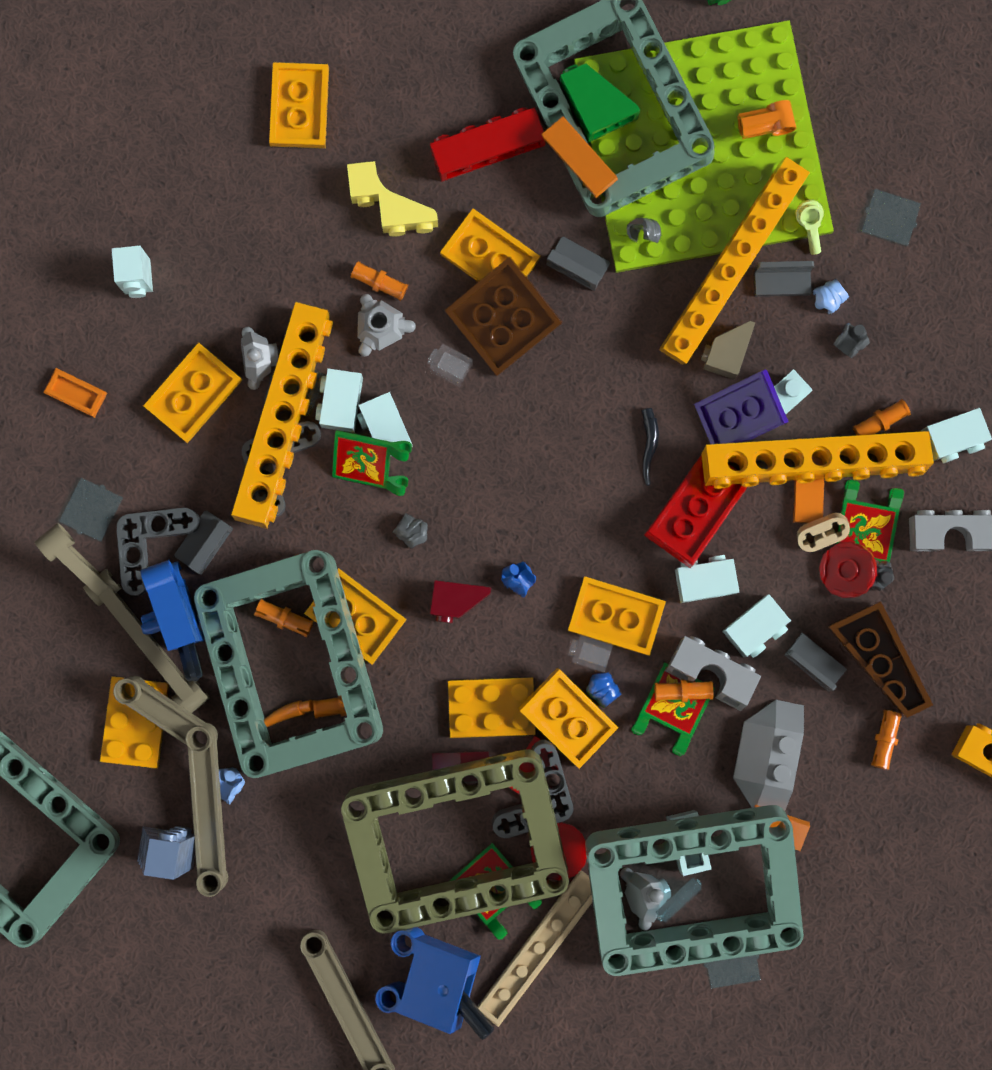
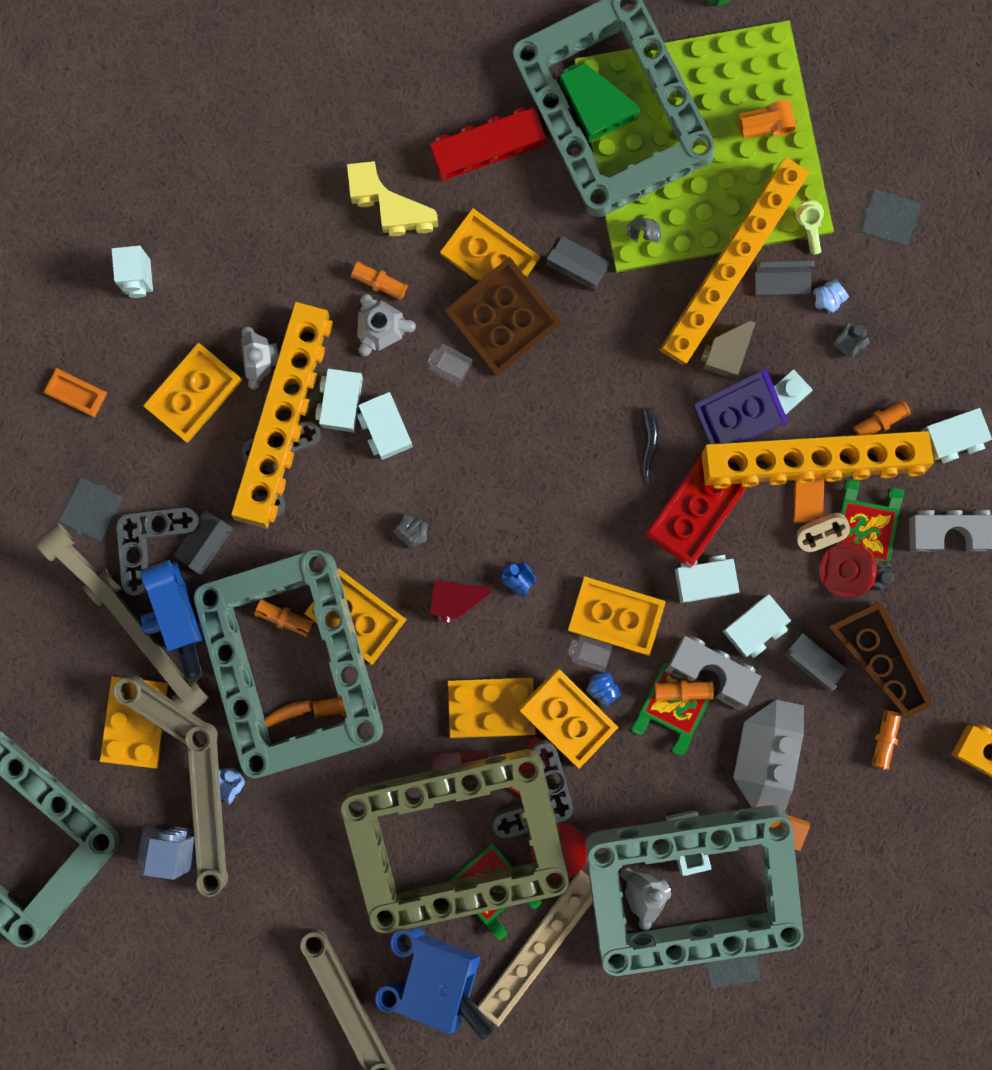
(299, 105): light orange plate -> none
(368, 461): flag -> none
(579, 157): orange tile -> none
(679, 900): clear light blue piece -> none

